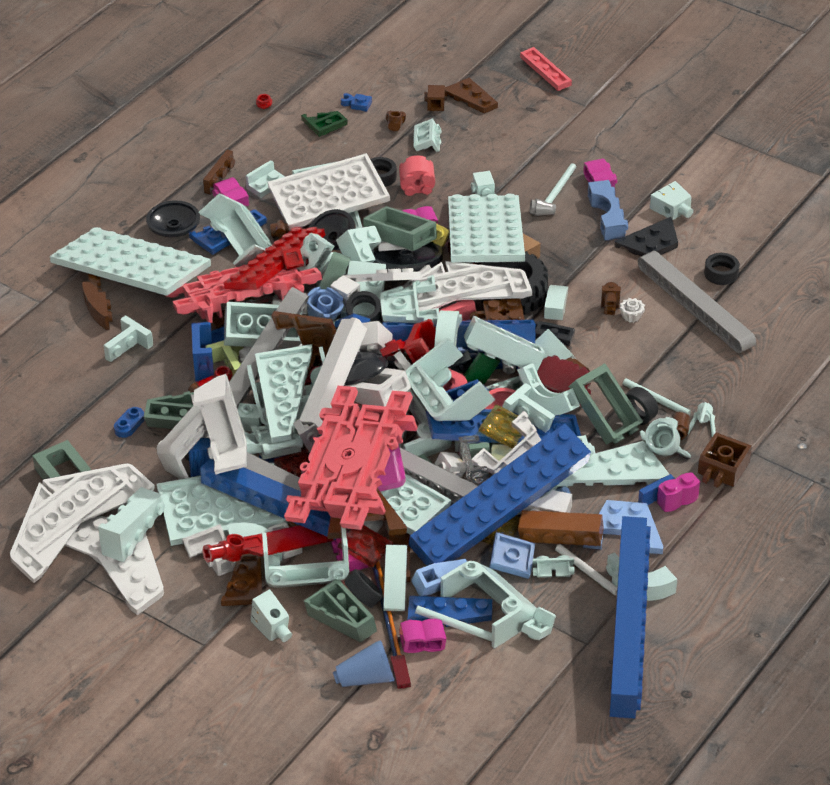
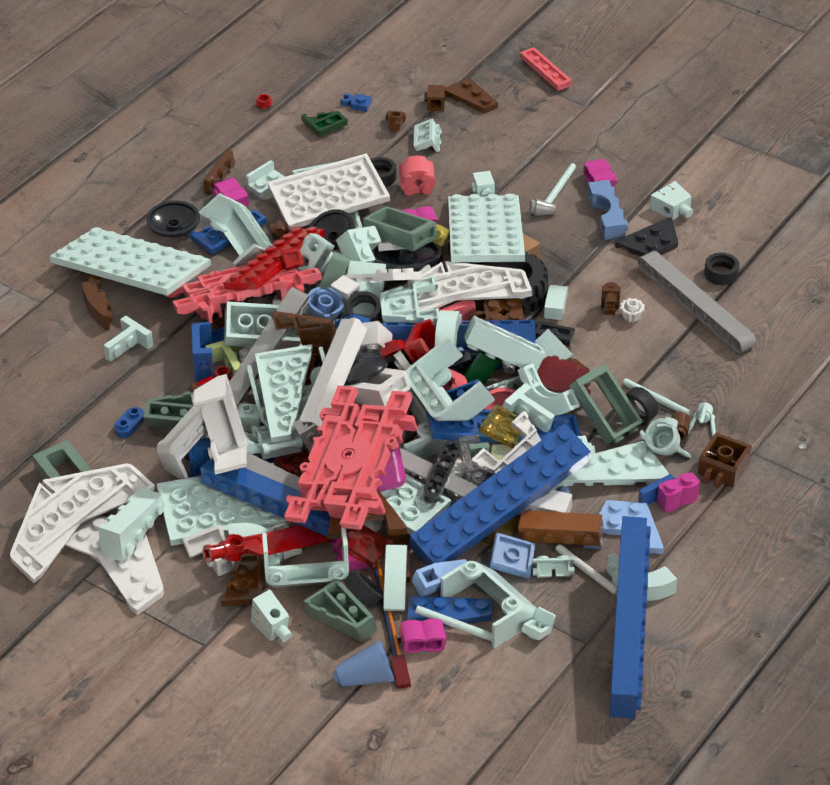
(439, 470): none -> black beam

